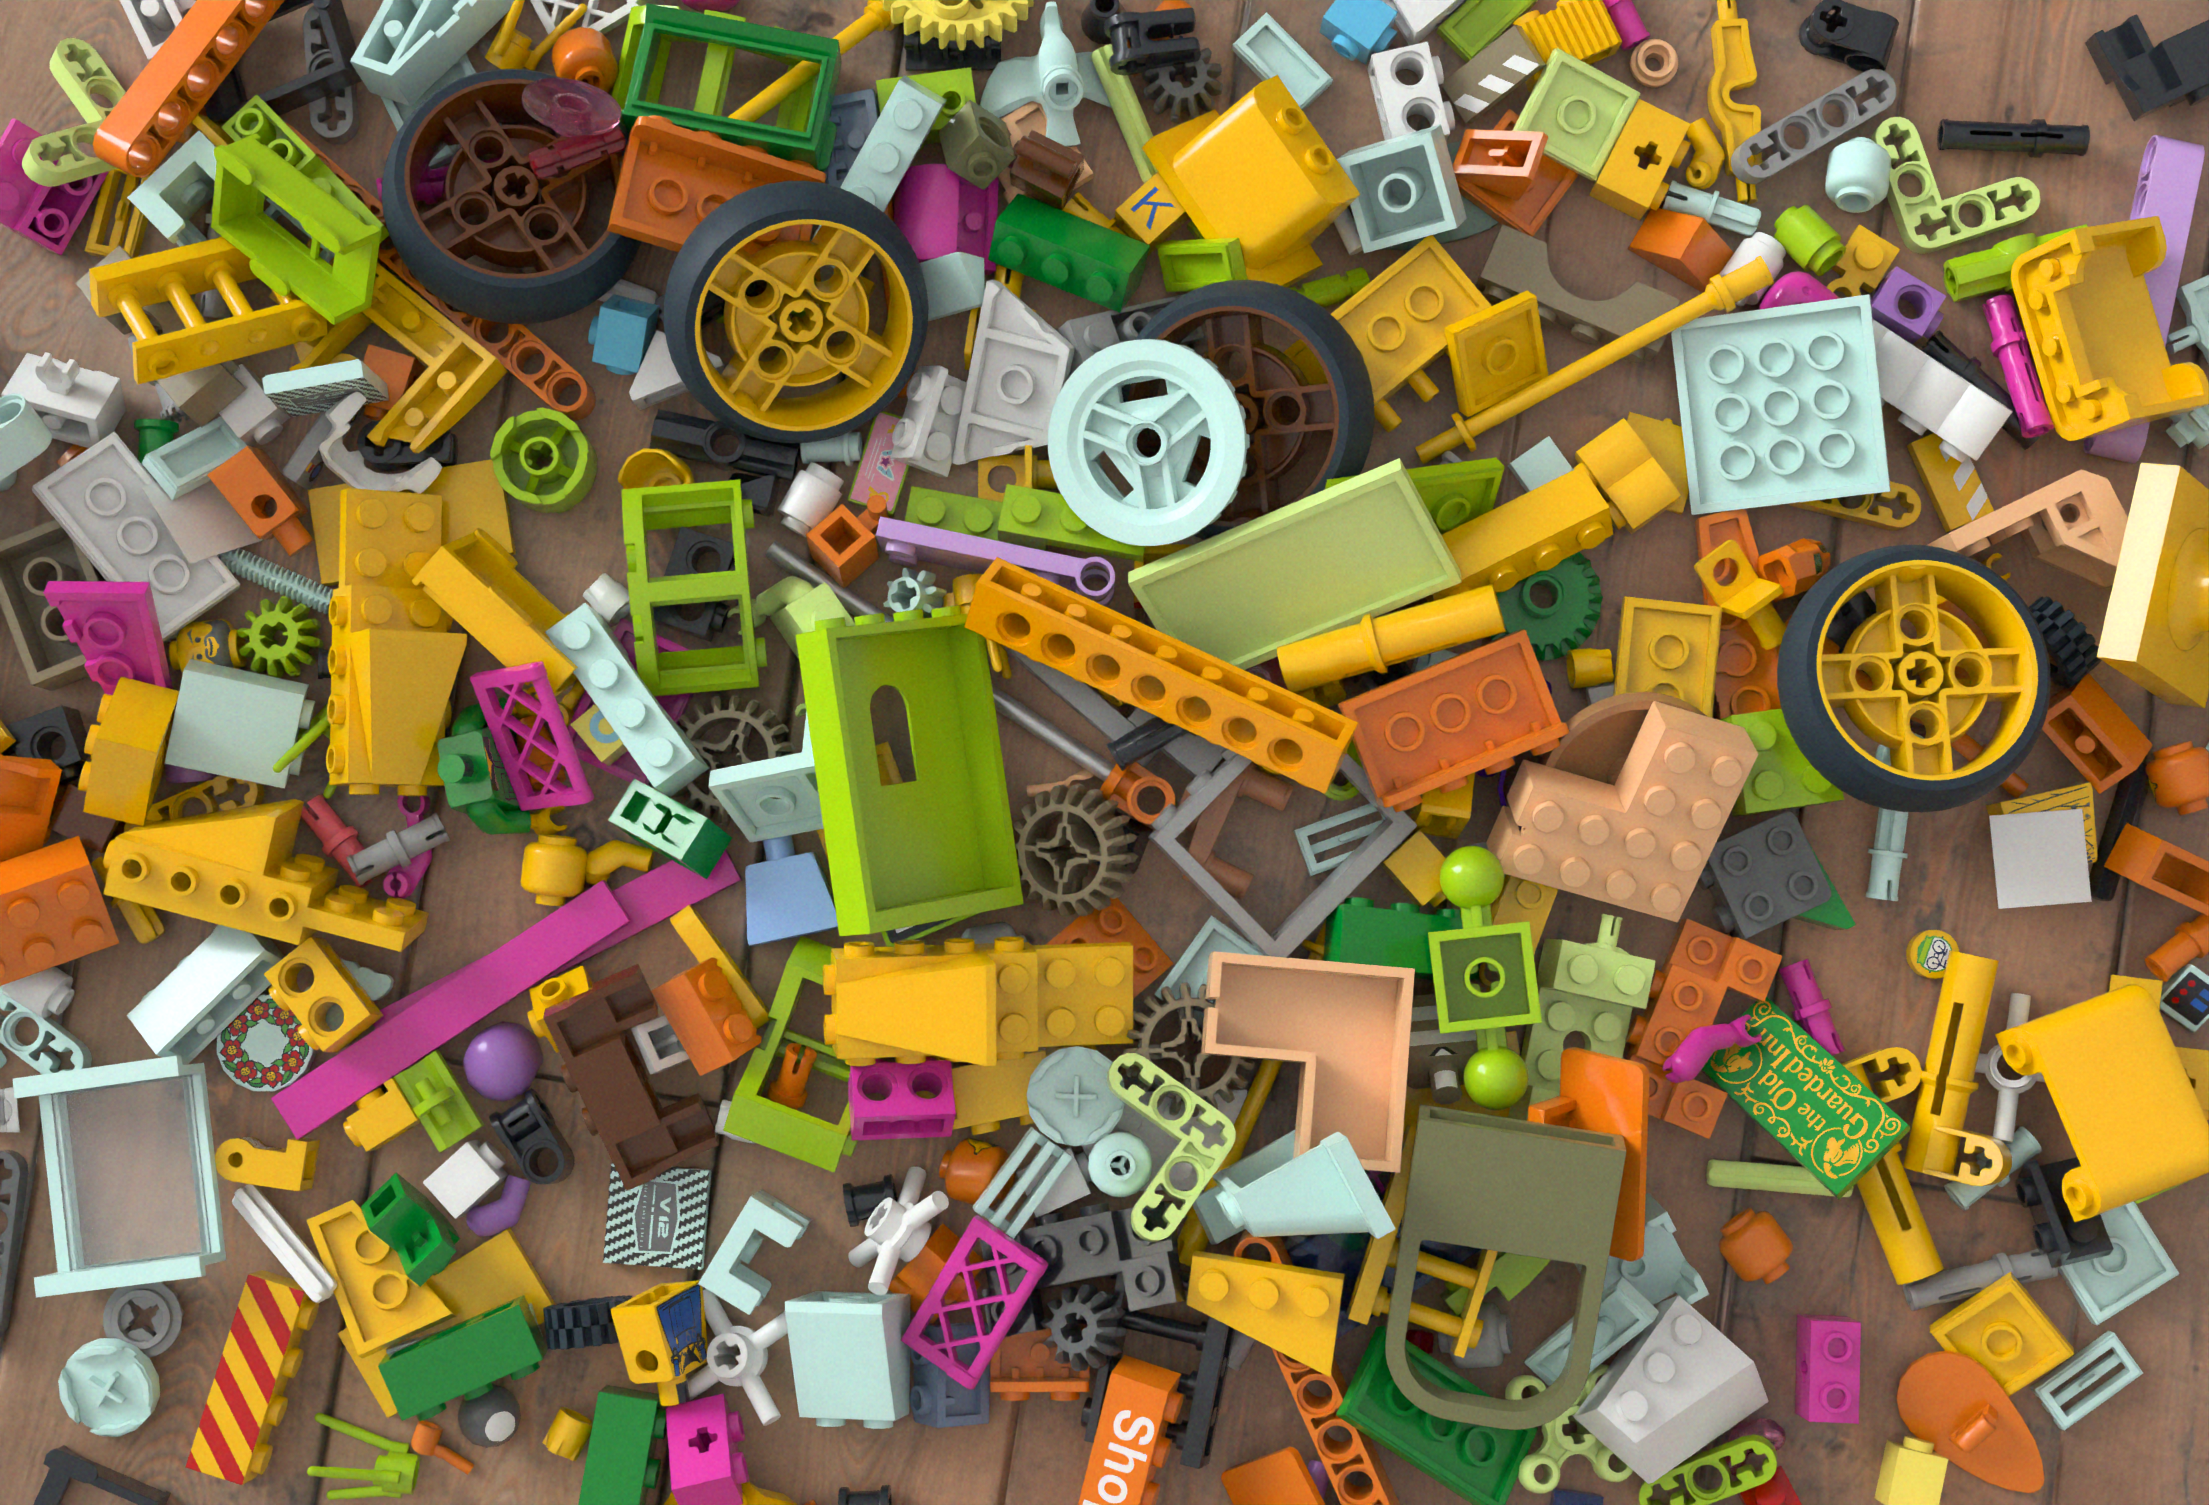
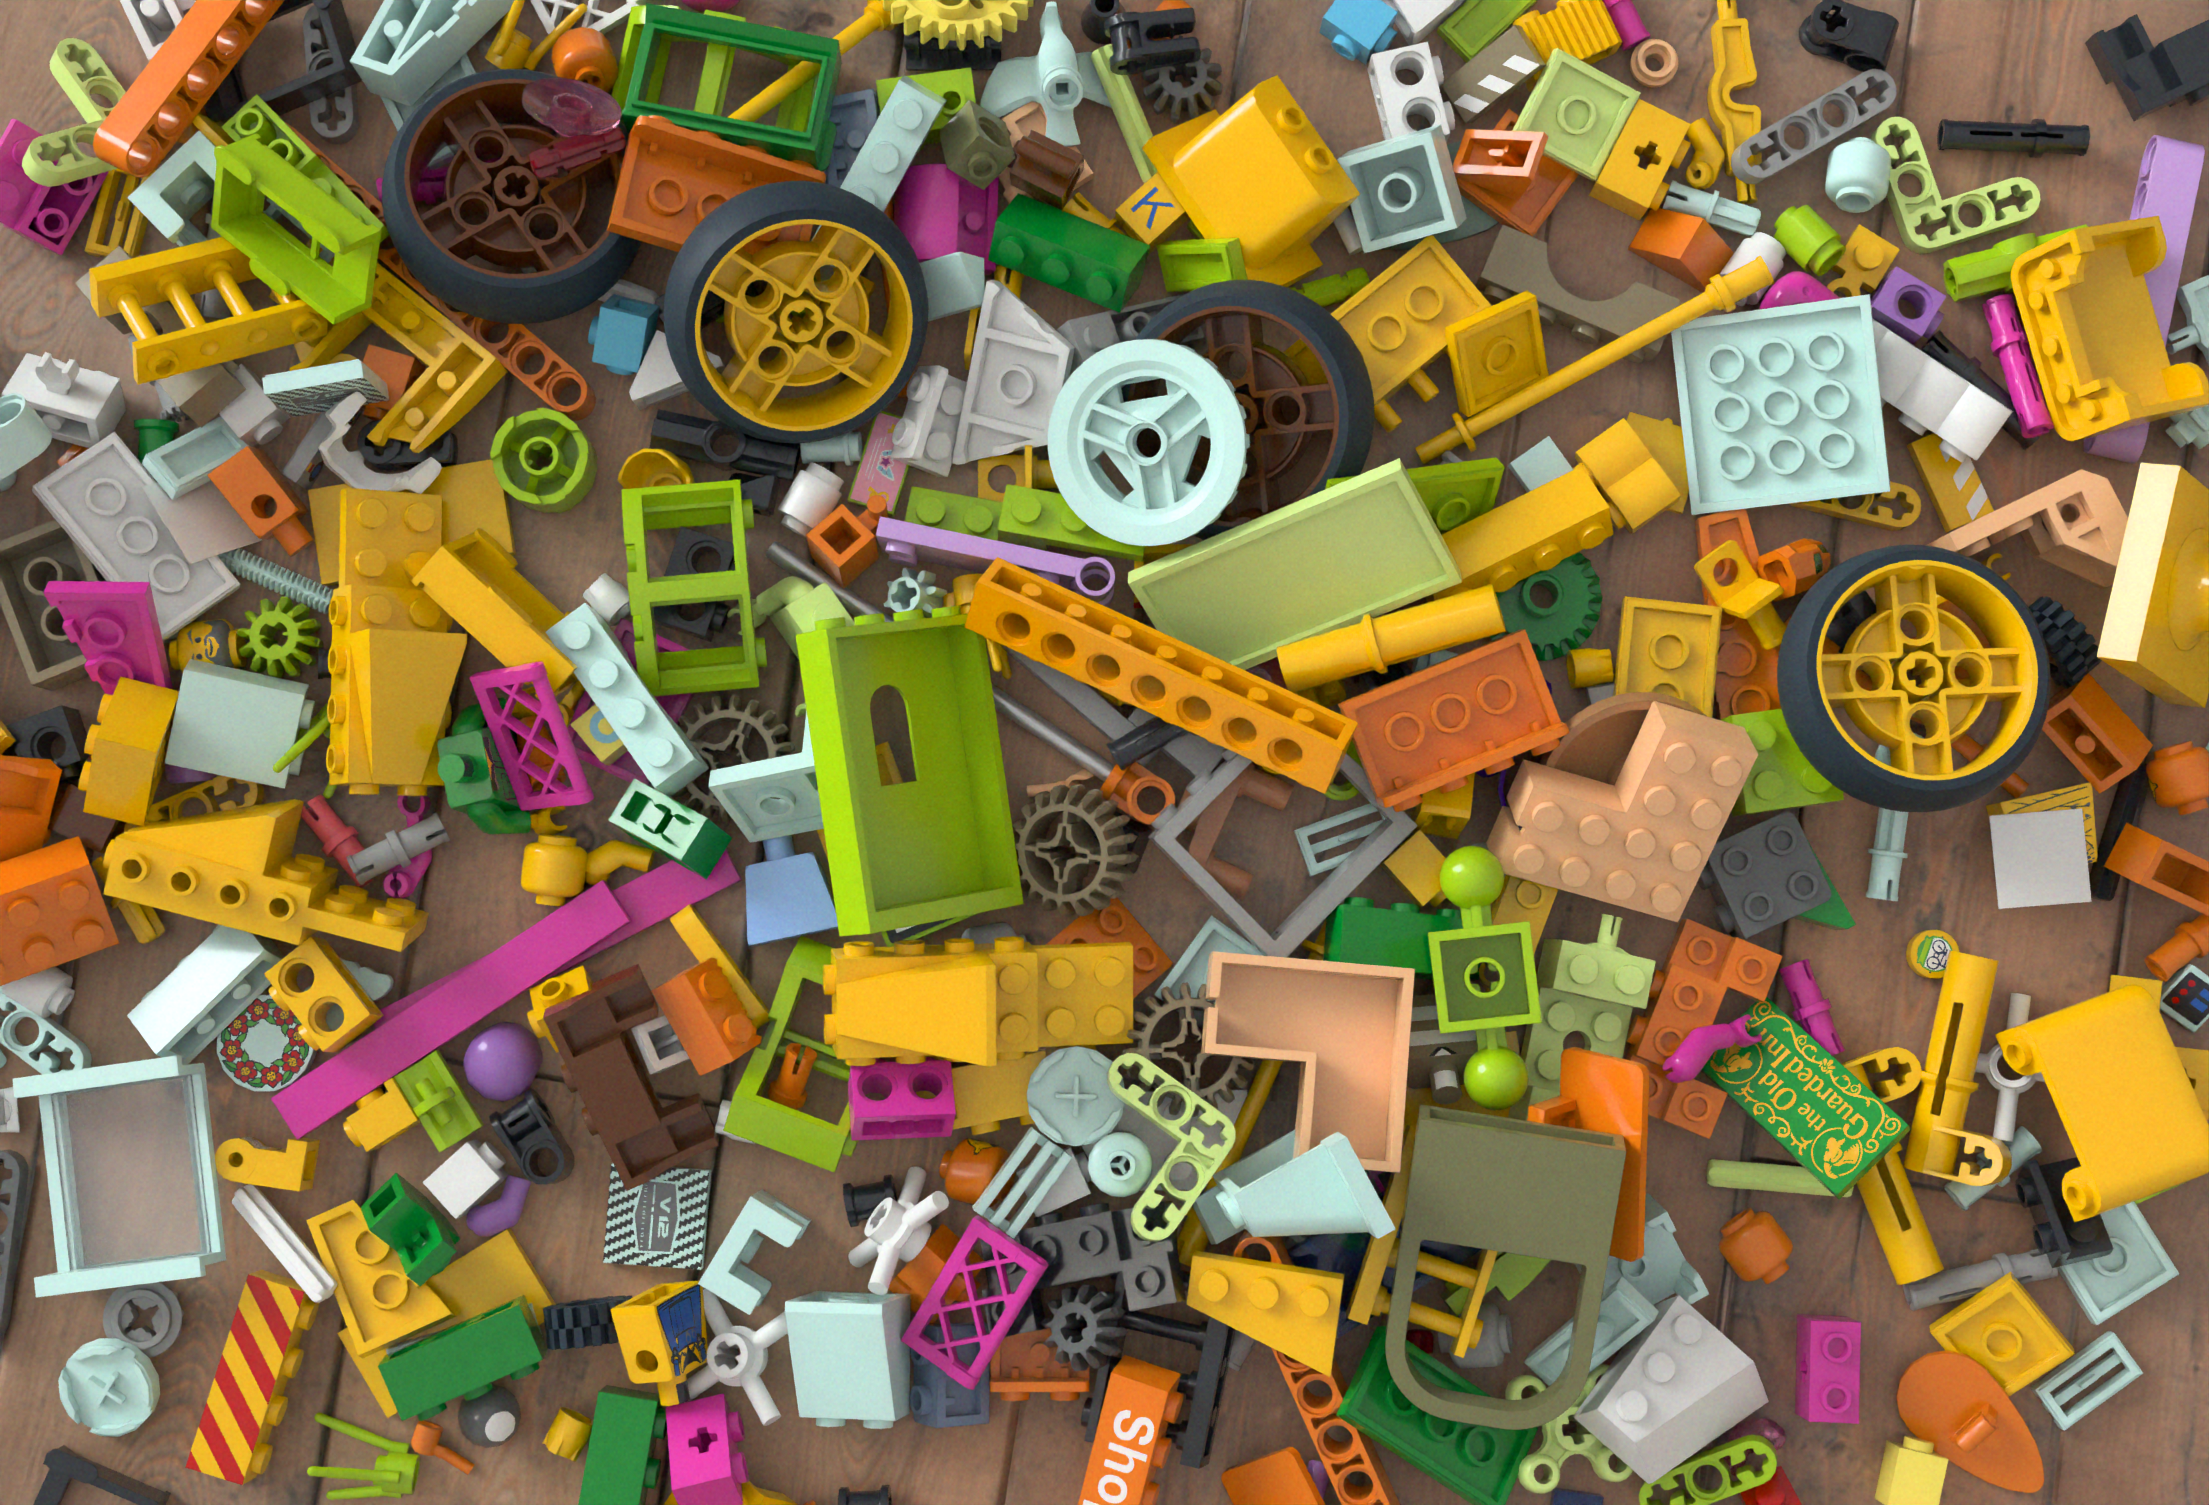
(1273, 52): light aqua tile -> none

